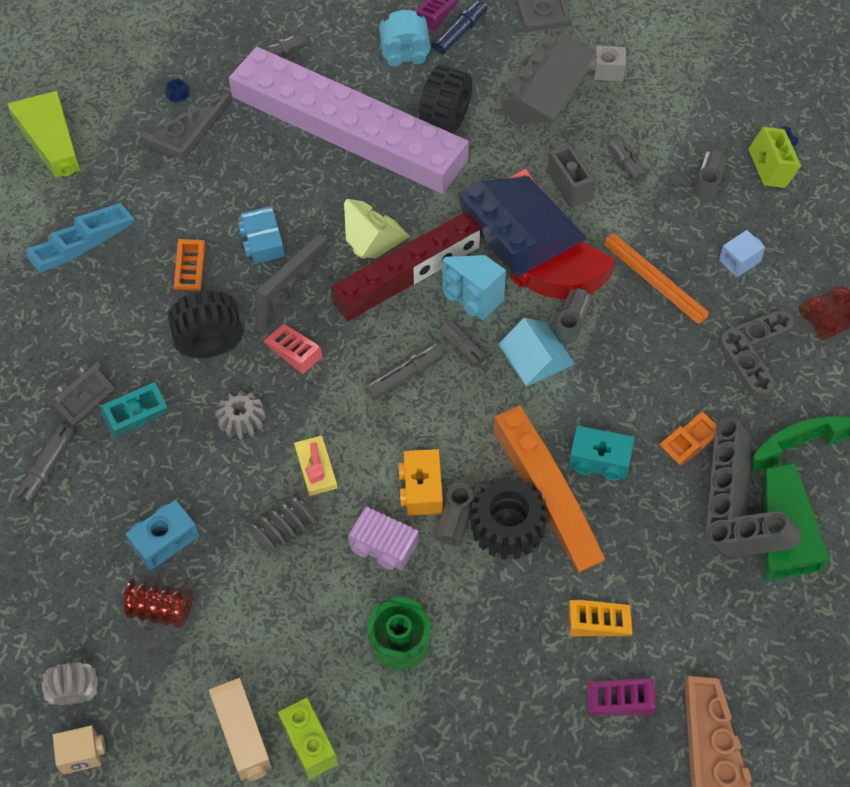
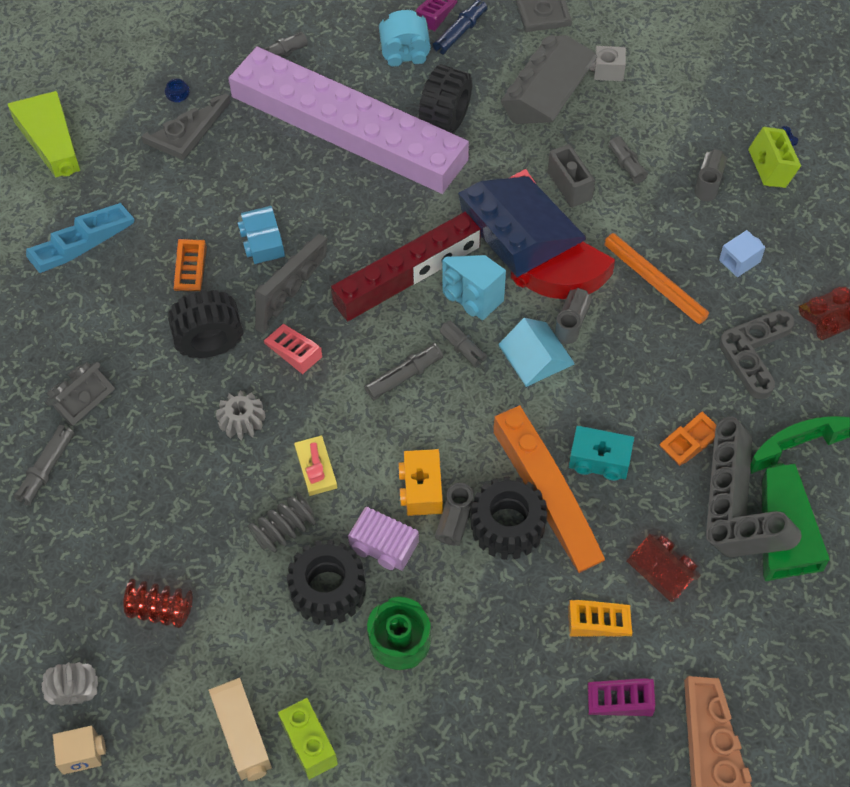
(133, 410): teal brick -> none
(155, 549): dark azure brick -> none
(330, 604): none -> black tyre
(369, 231): yellowish green slope -> none
(663, 566): none -> clear red bracket

